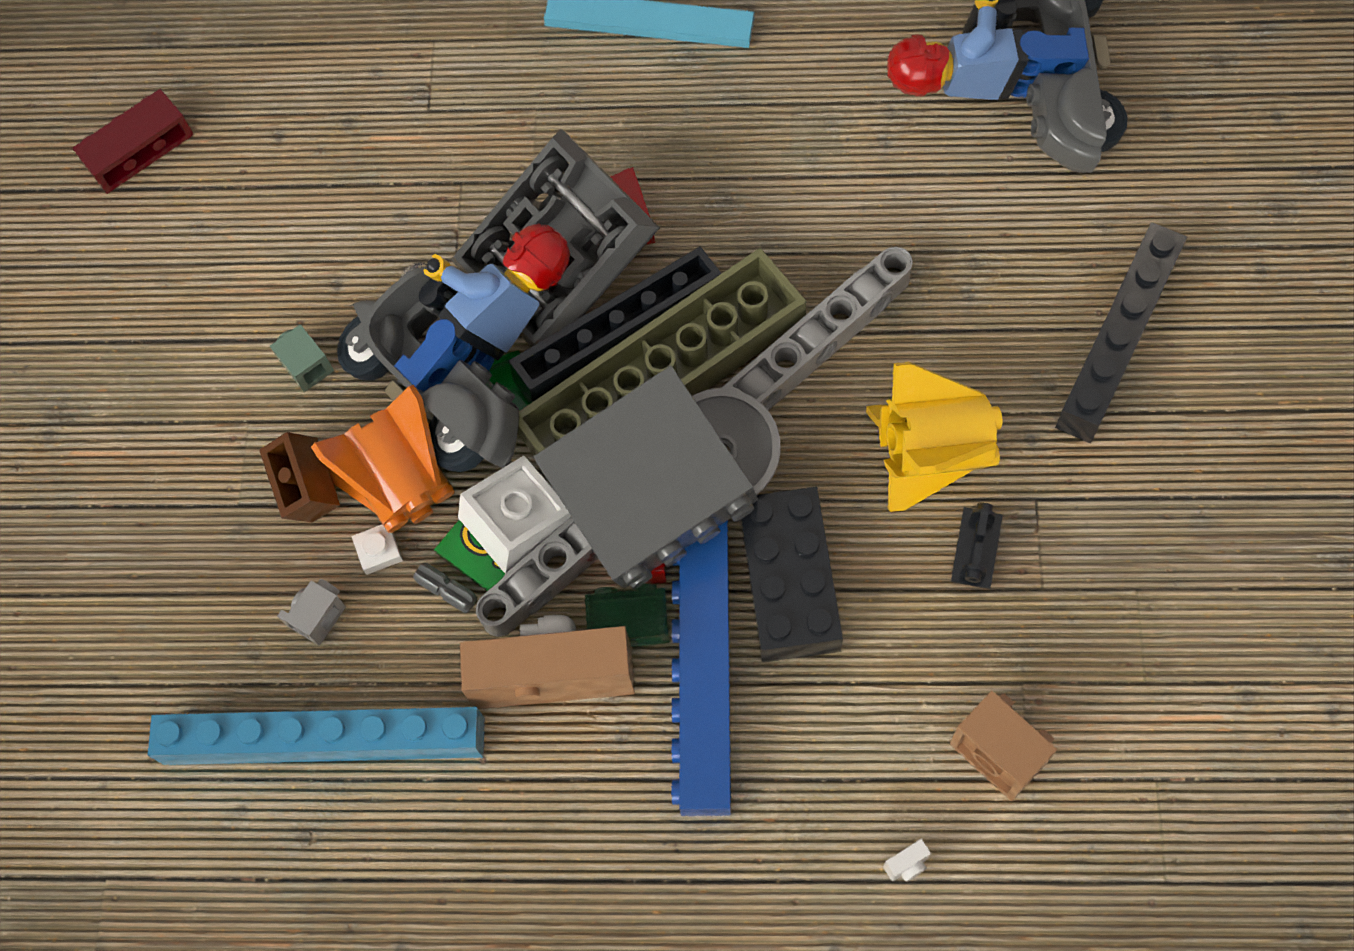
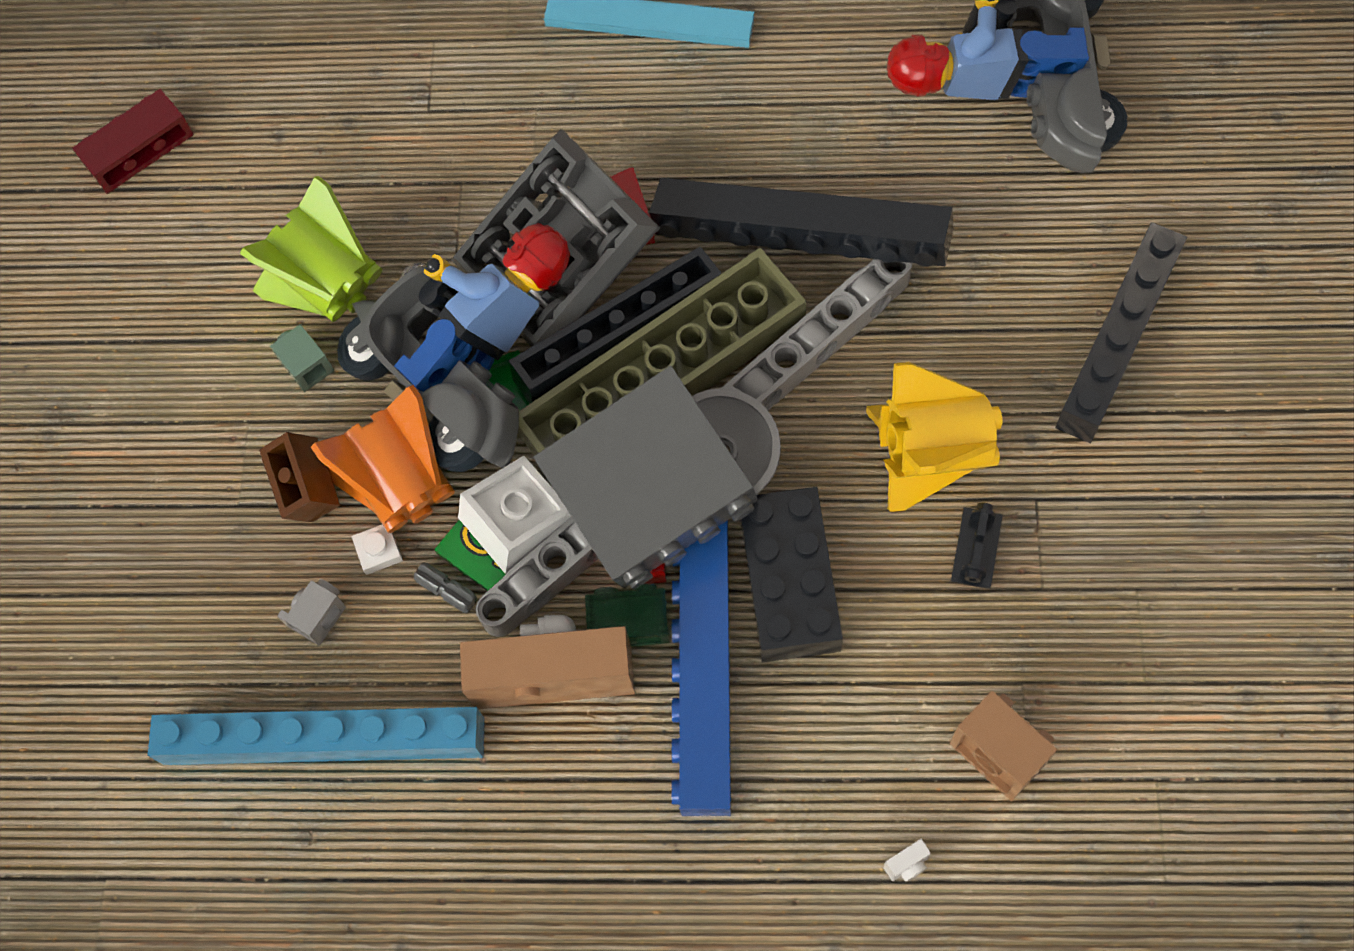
(314, 258): none -> lime brick
(803, 221): none -> black brick

